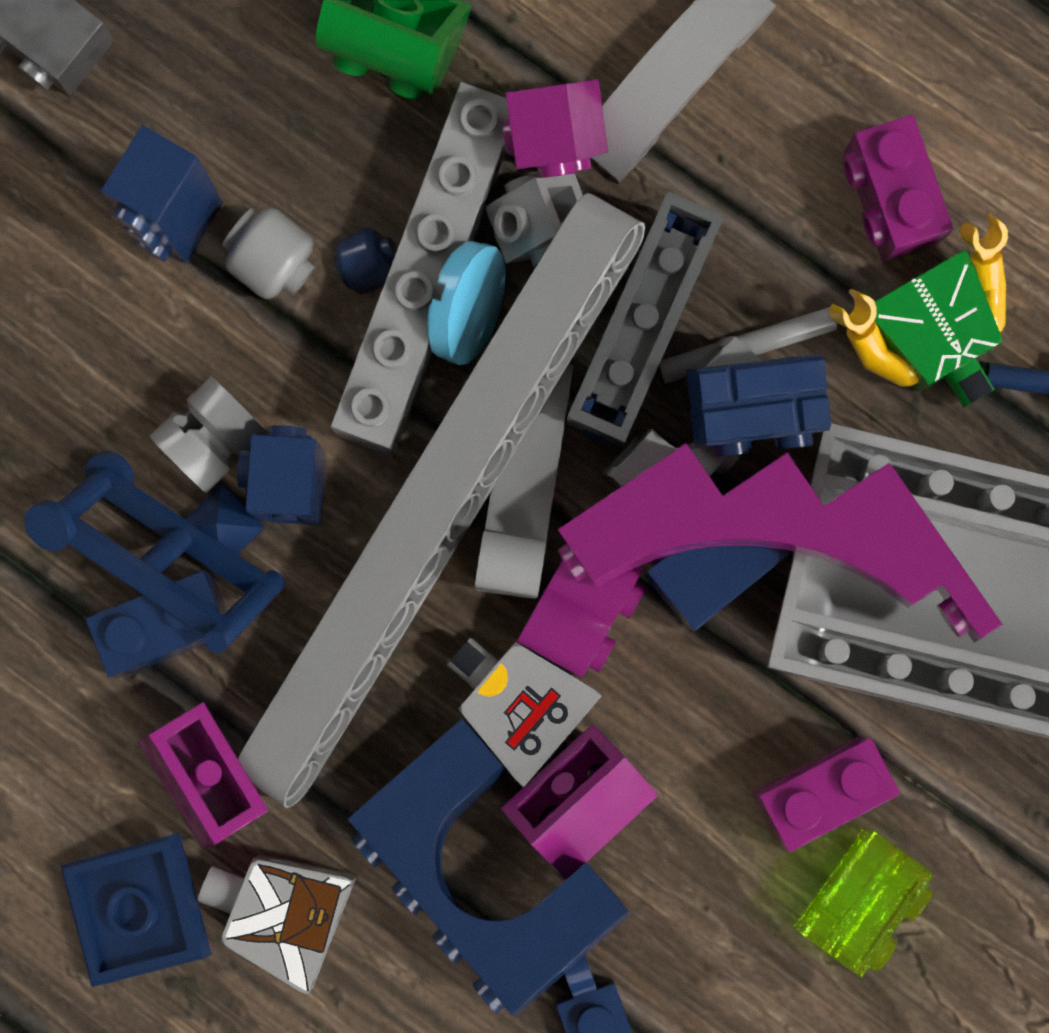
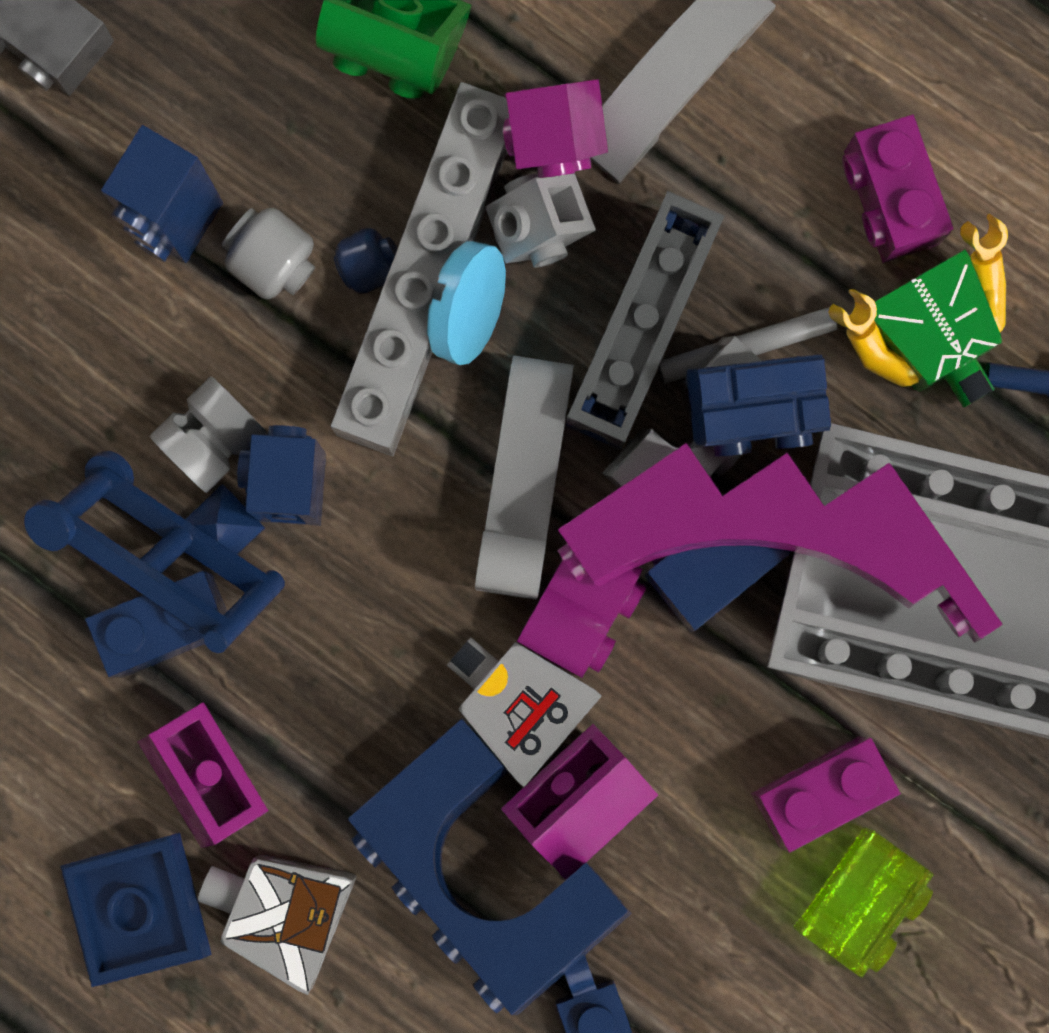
(440, 498): light grey beam -> none

